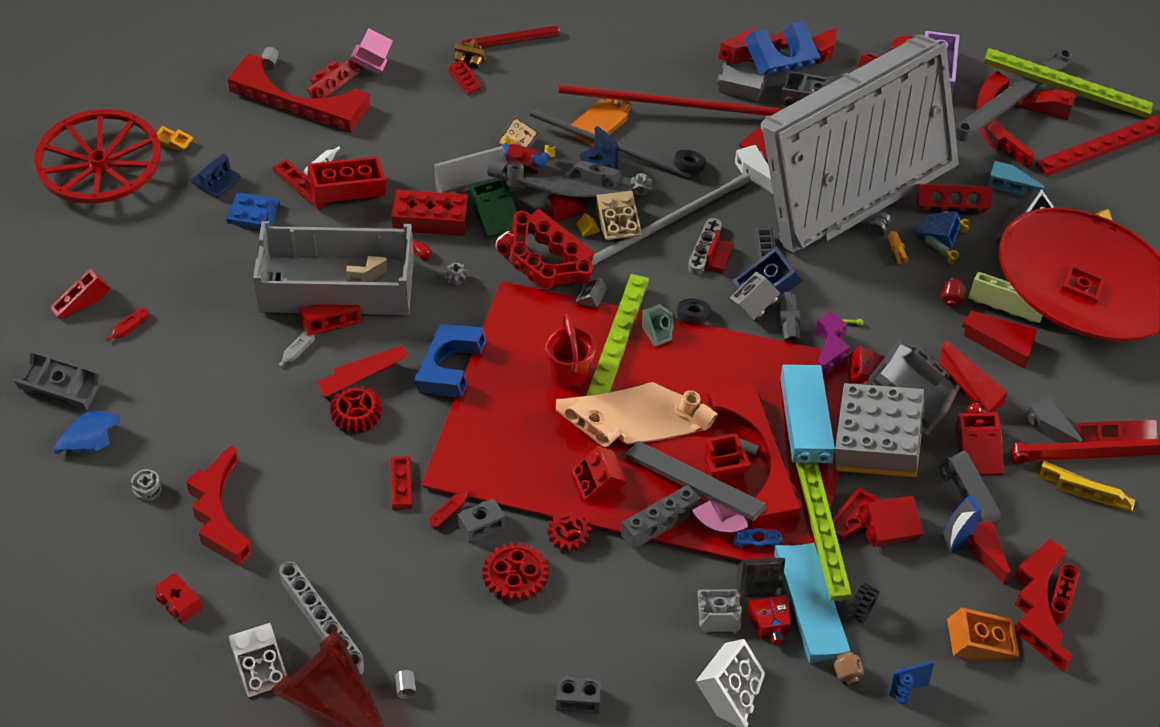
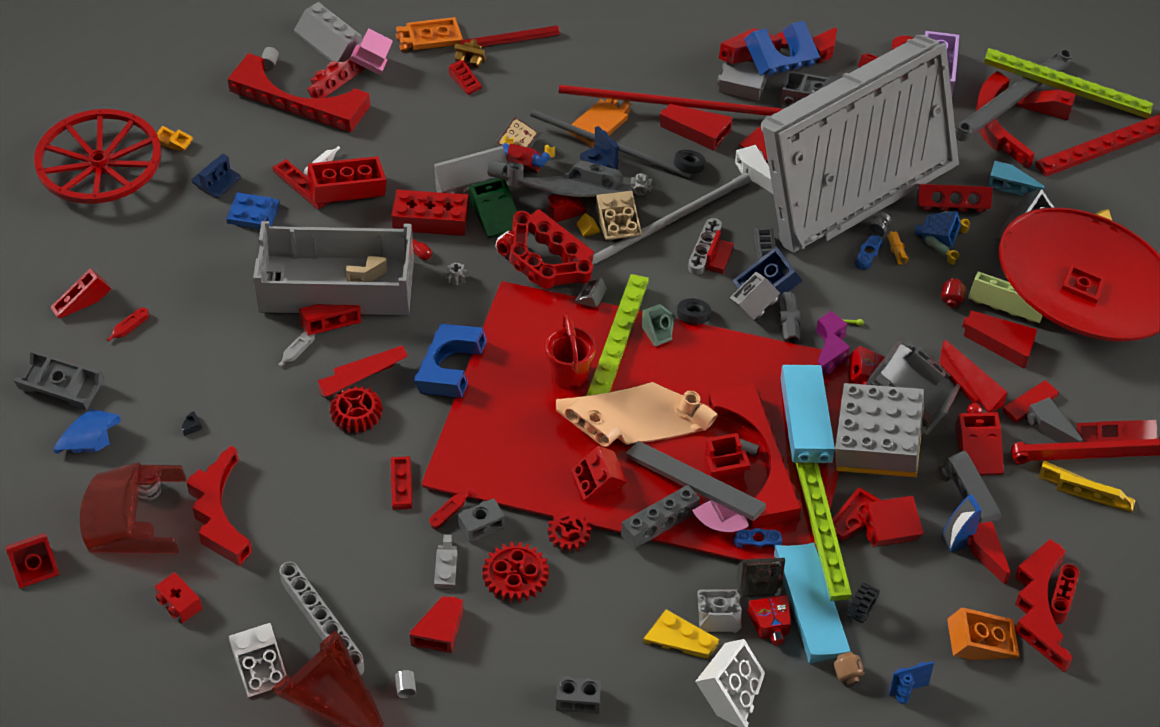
(32, 560): none -> red slope
(111, 510): none -> clear red windscreen
(191, 424): none -> black tile
(327, 33): none -> light grey slope
(429, 34): none -> orange tile
(439, 626): none -> red slope
(446, 565): none -> light grey hinge
(680, 634): none -> yellow wing
(696, 125): none -> red slope
(864, 259): none -> blue piece
(1019, 407): none -> red tile

